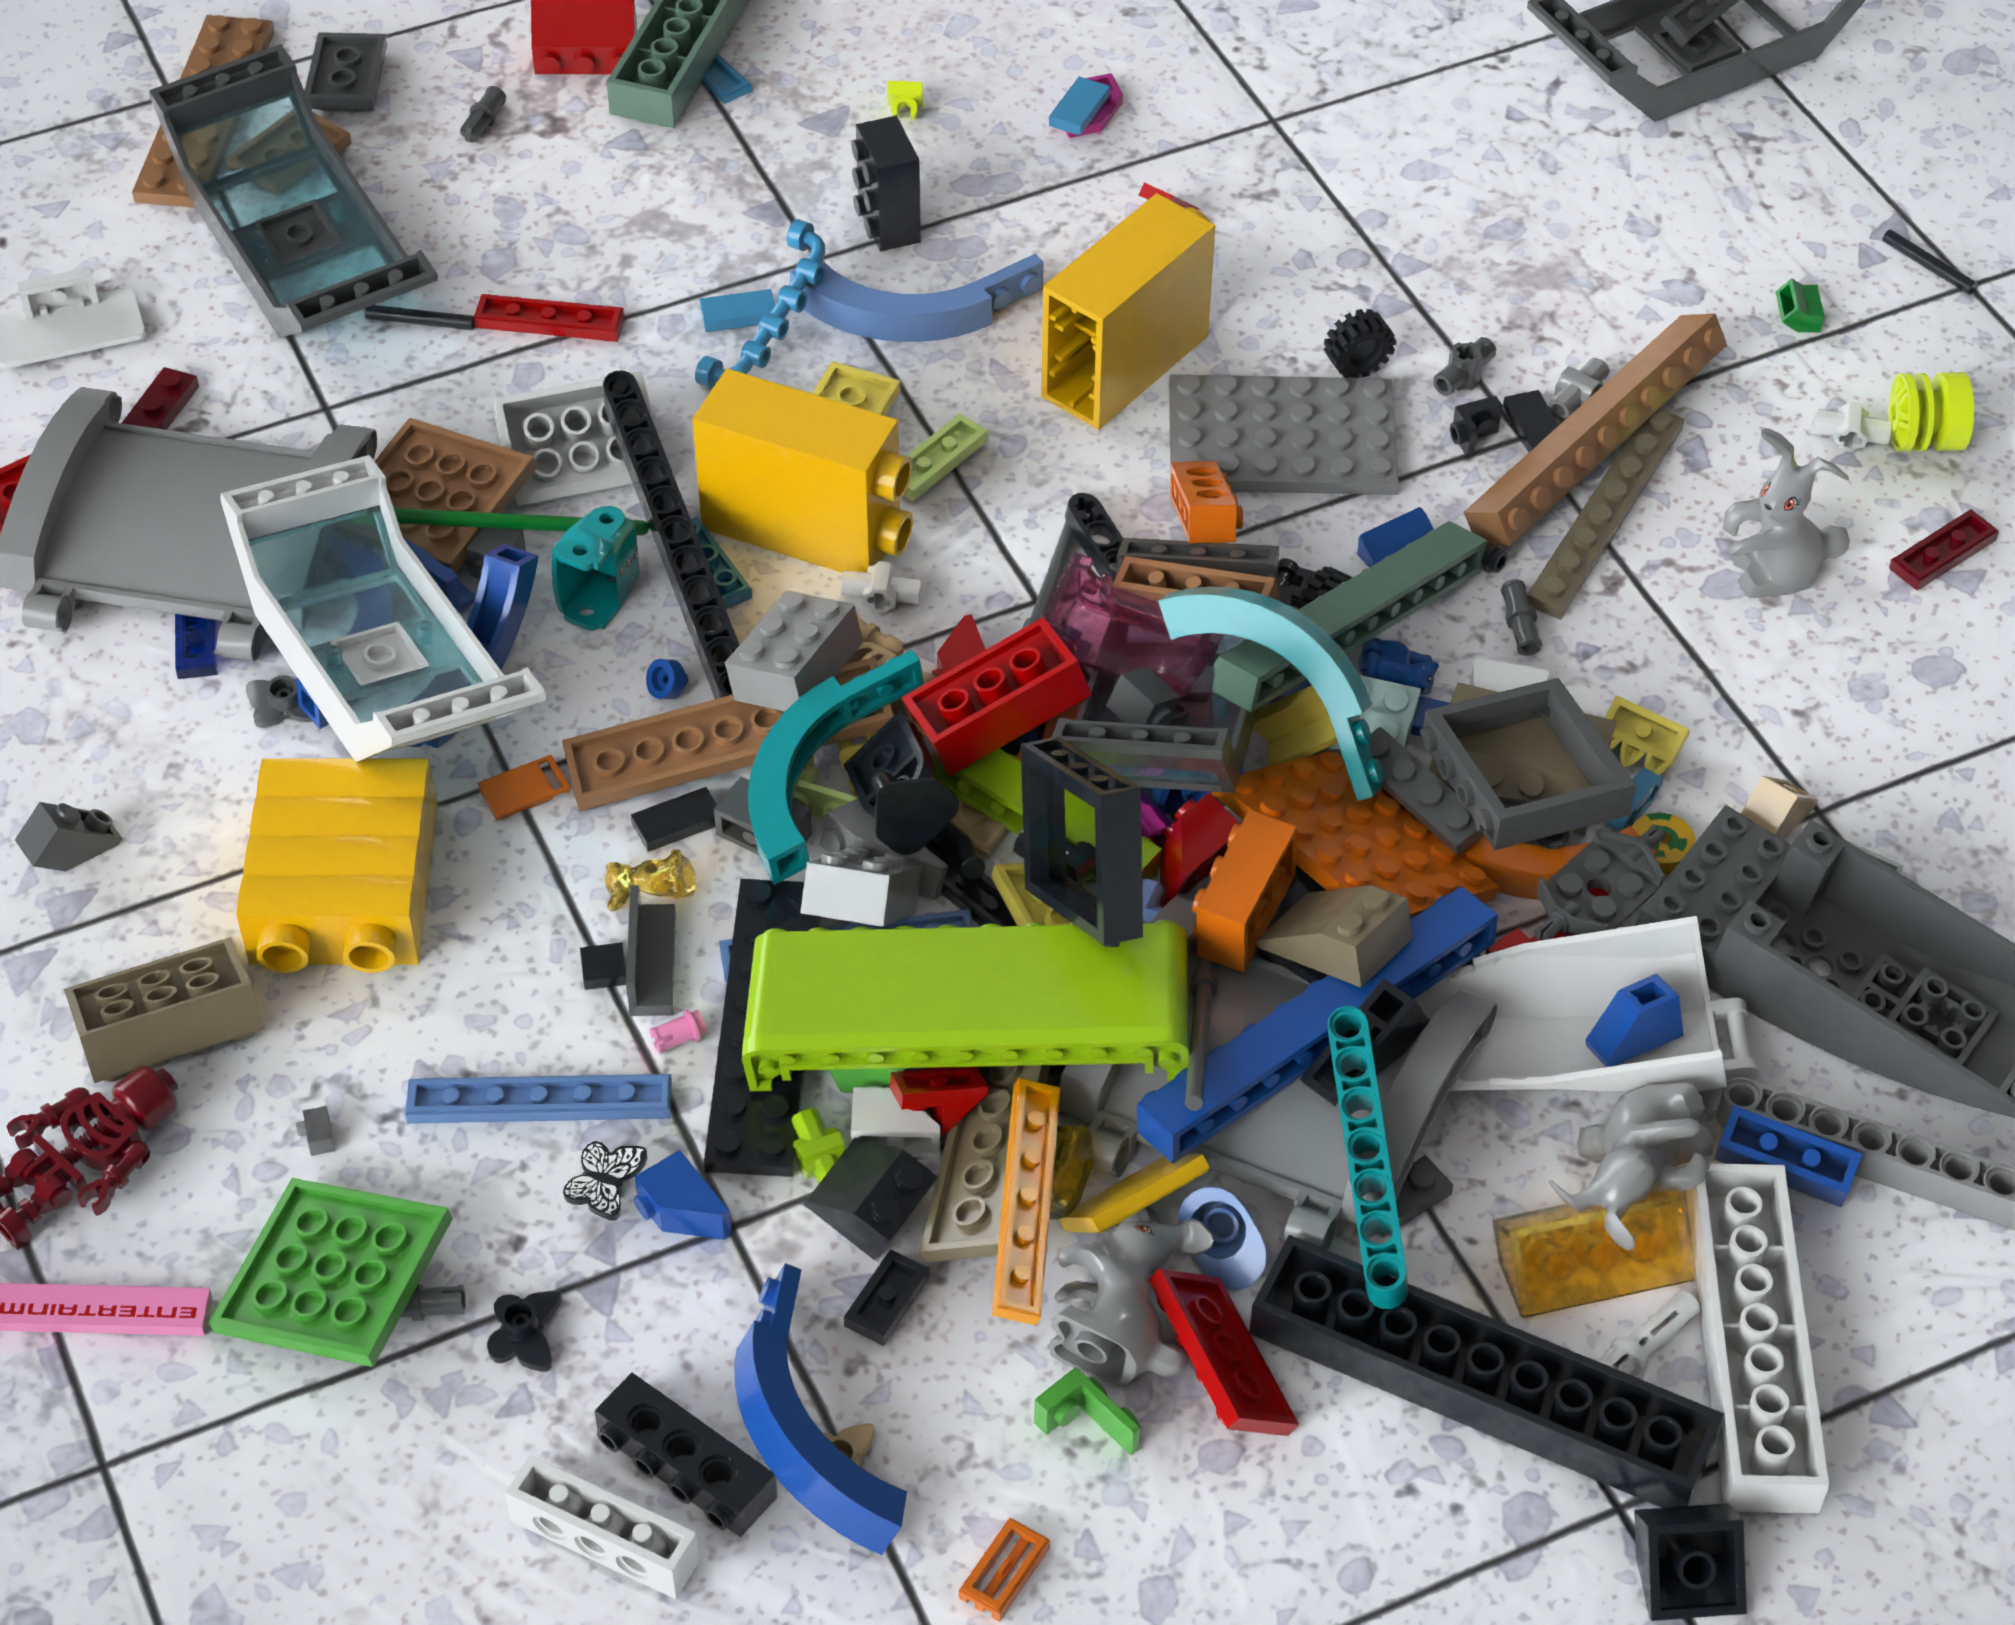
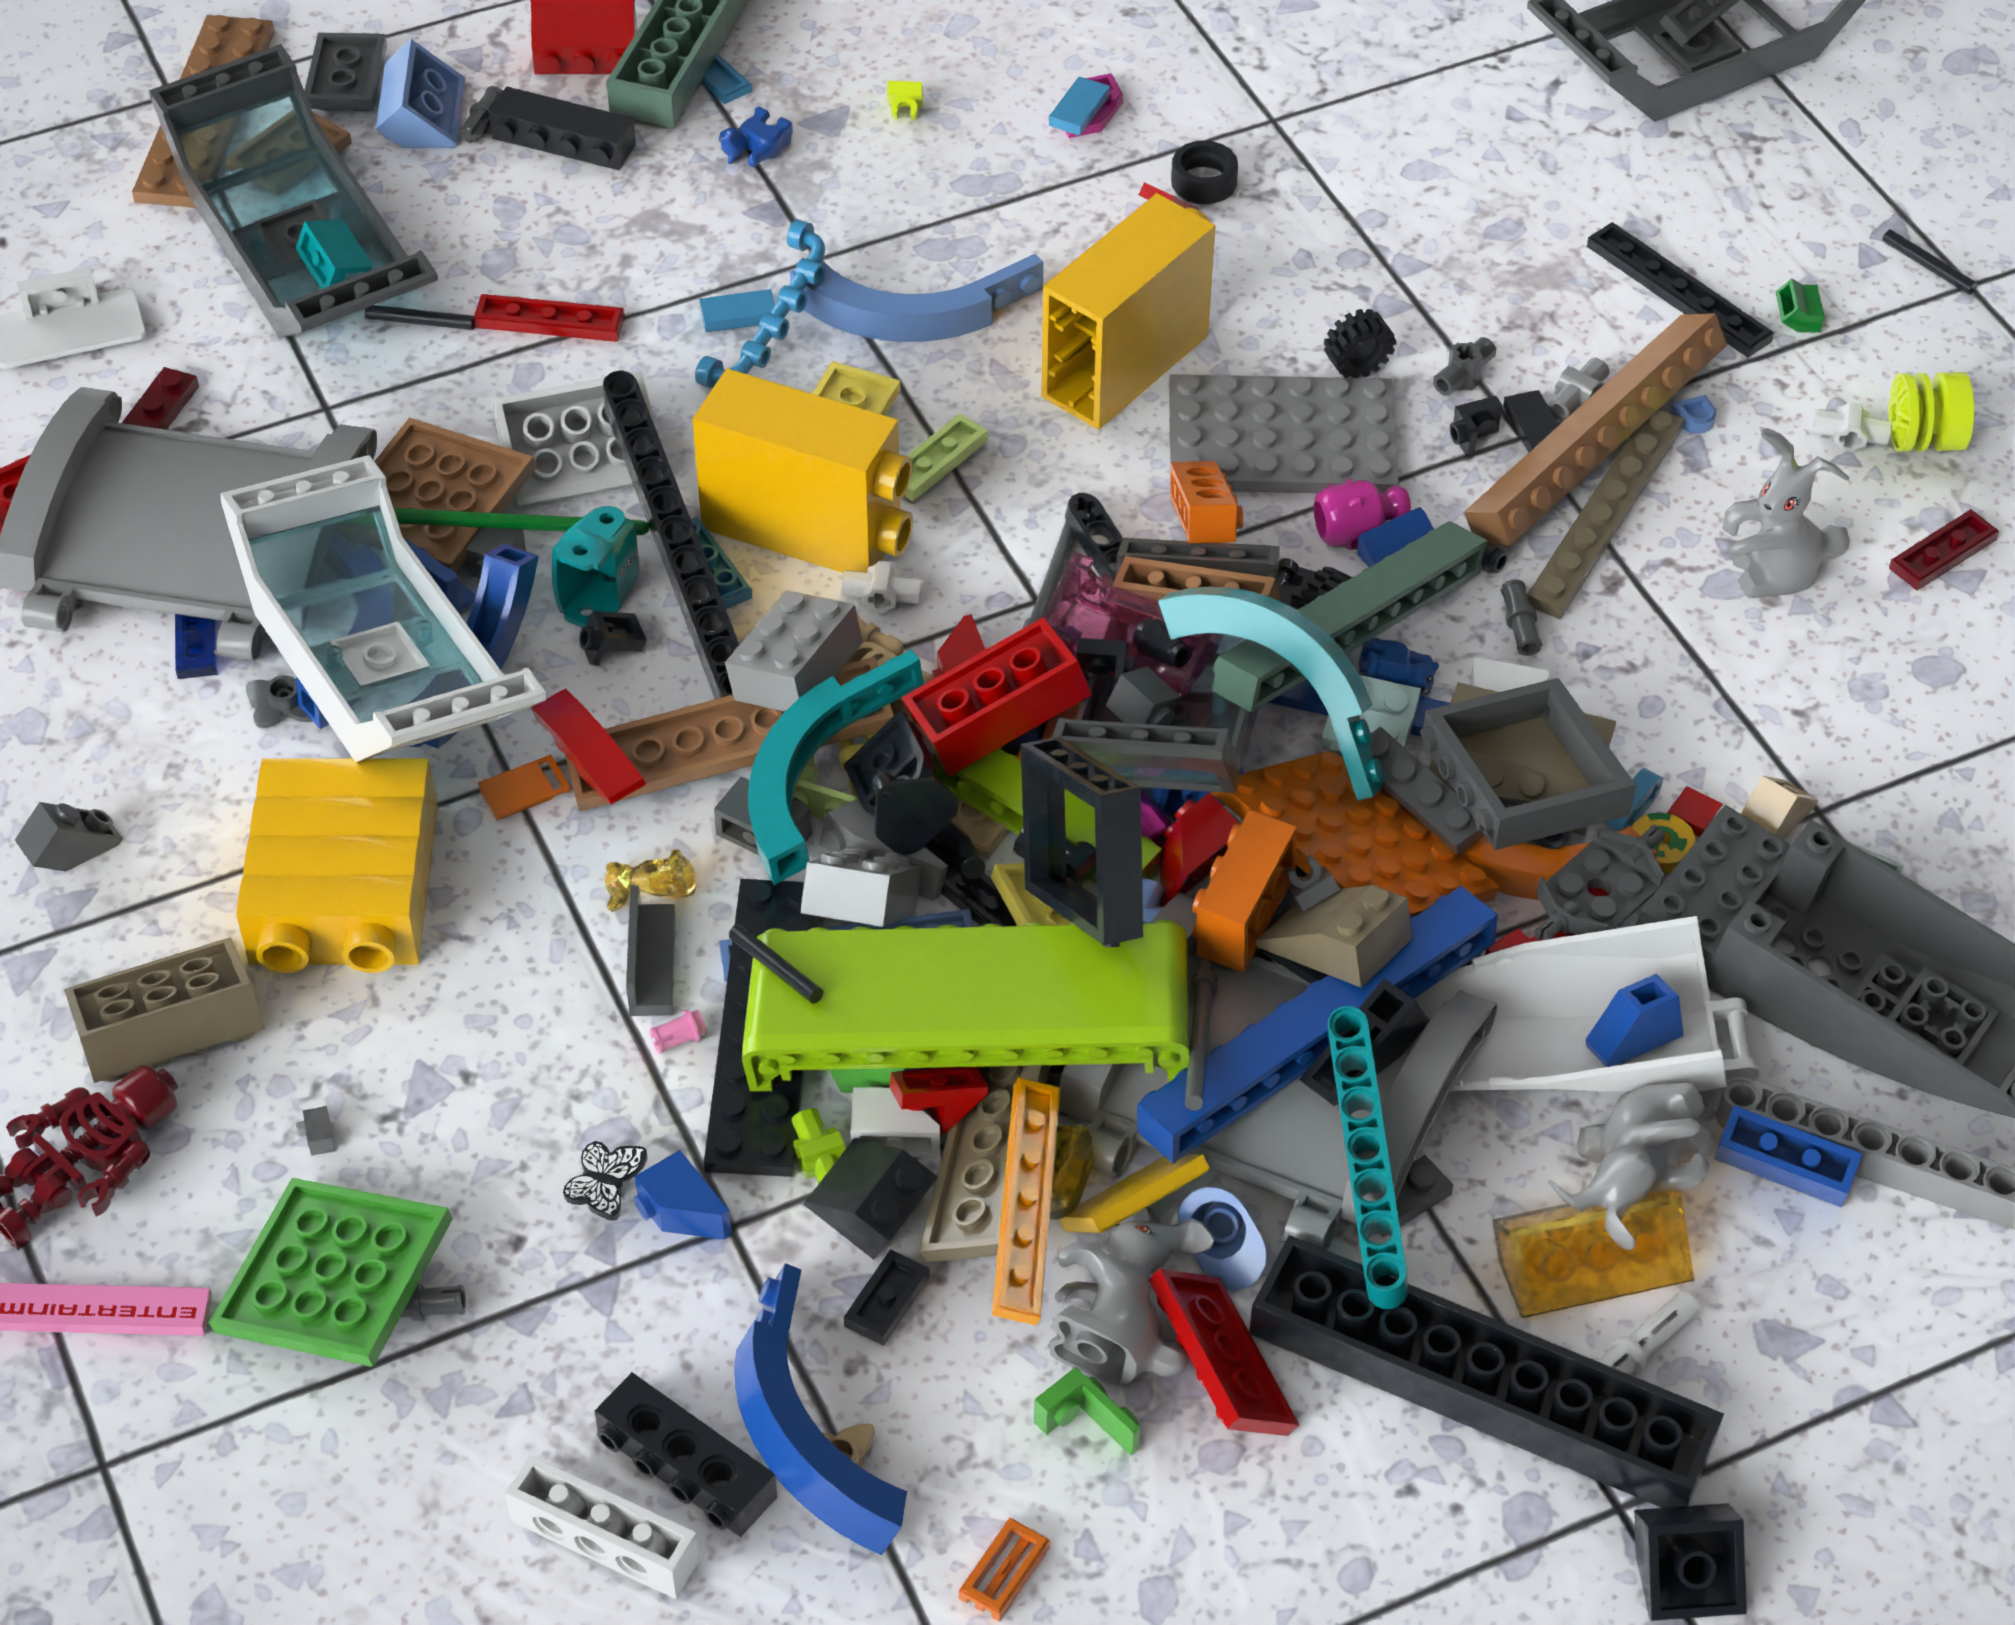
(331, 251): none -> teal panel
(420, 100): none -> light blue slope
(522, 1329): black animal -> none
(539, 1098): medium blue tile -> none
(562, 128): none -> black brick
(588, 746): none -> red slope
(603, 966): black tile -> none
(610, 632): none -> black bracket
(666, 679): blue tile -> none
(675, 819): black tile -> none
(756, 135): none -> blue animal
(776, 963): none -> black bar
(887, 183): black brick -> none
(1102, 656): none -> black bracket
(1154, 642): none -> black cone
(1204, 189): none -> black tyre
(1295, 726): light yellow panel -> none
(1314, 887): none -> dark grey tile
(1355, 507): none -> dark pink piece
(1646, 735): light yellow plate -> none
(1678, 287): none -> black tile
(1695, 809): none -> red tile
(1697, 414): none -> medium blue tile
(1757, 1341): white brick -> none

